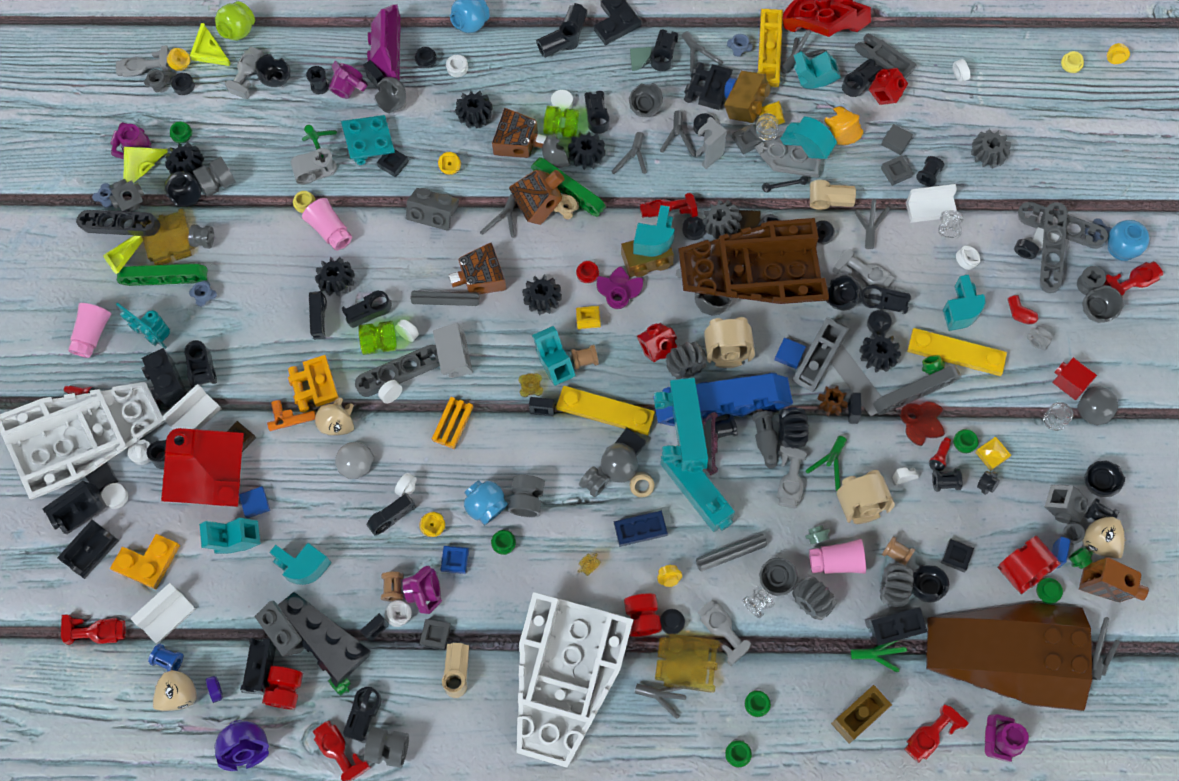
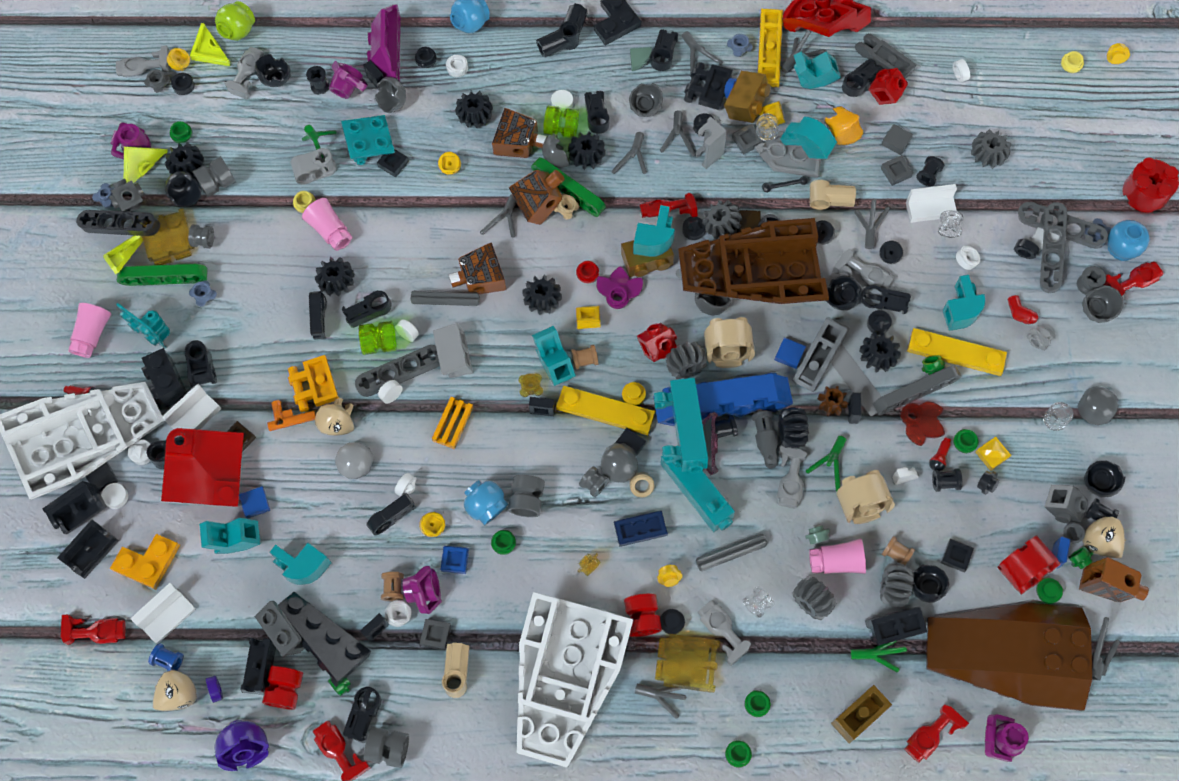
(431, 208): dark grey bracket -> none
(633, 393): none -> yellow plate
(778, 576): dark grey hair -> none
(891, 252): none -> black tile
(1073, 378): red brick -> none
(1151, 185): none -> red brick

